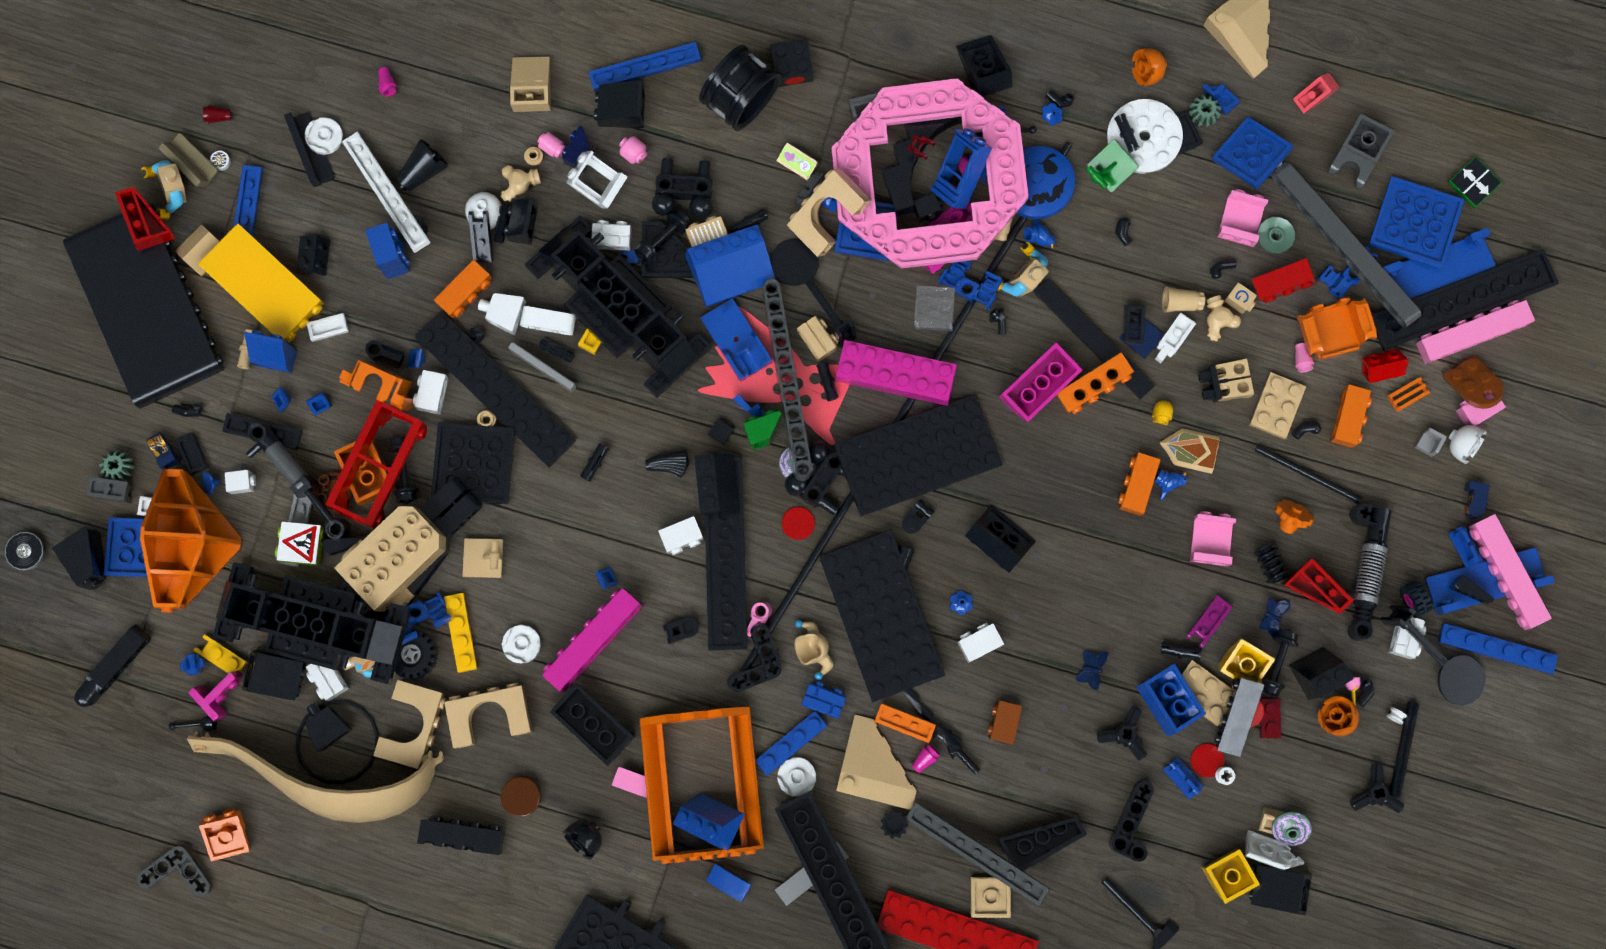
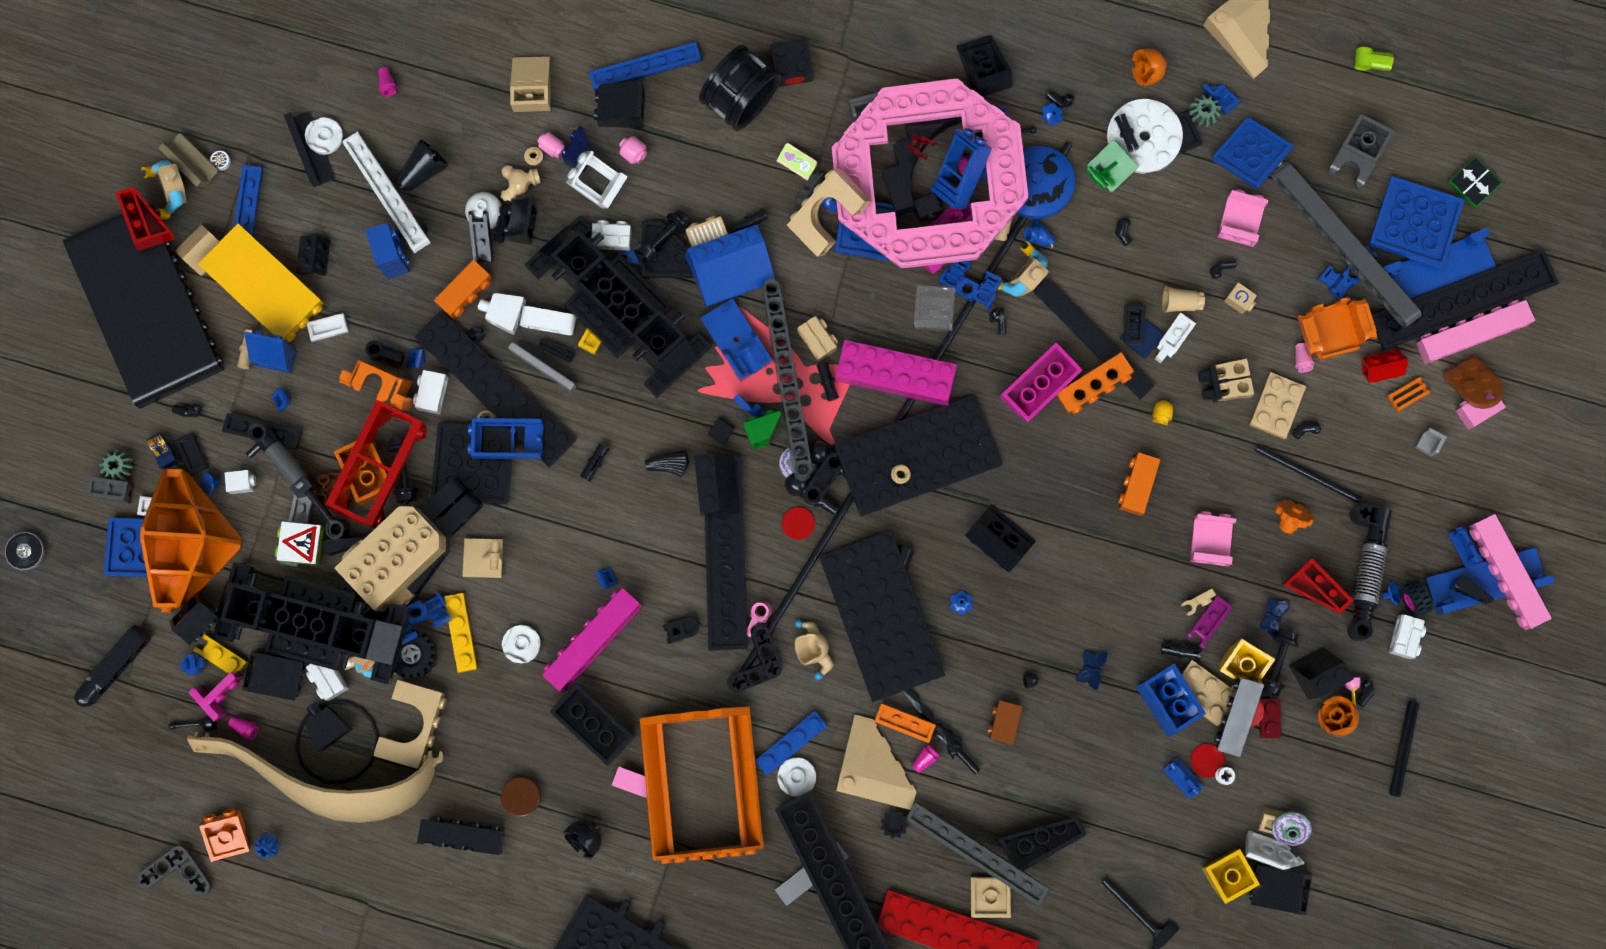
(83, 557): black slope -> none
(193, 619): none -> black brick
(215, 114): dark red cone -> none
(244, 728): none -> dark pink cone
(267, 845): none -> blue gear
(318, 403): blue slope -> none
(460, 712): tan arch -> none
(532, 443): none -> blue door
(681, 535): white brick -> none
(683, 188): black piece -> none
(709, 820): blue slope -> none
(728, 882): blue slope -> none
(797, 265): black piece -> none
(824, 700): blue brick -> none
(900, 468): none -> tan plate
(912, 523): black plate -> none
(980, 643): white brick -> none
(1030, 680): none -> black hinge
(1116, 735): black bush -> none
(1135, 819): black beam -> none
(1169, 481): blue animal -> none
(1192, 450): tile -> none
(1202, 599): none -> tan plate
(1219, 318): tan animal -> none
(1271, 563): black piece -> none
(1279, 227): sand green dish -> none
(1284, 281): red wedge -> none
(1316, 92): coral slope -> none
(1351, 416): orange brick -> none
(1368, 59): none -> lime piece
(1368, 796): black bush -> none
(1392, 593): none -> blue plant
(1396, 715): white bush -> none
(1459, 677): black piece -> none
(1466, 442): white cylinder -> none
(1476, 500): dark blue leg -> none
(1497, 648): blue plate -> none

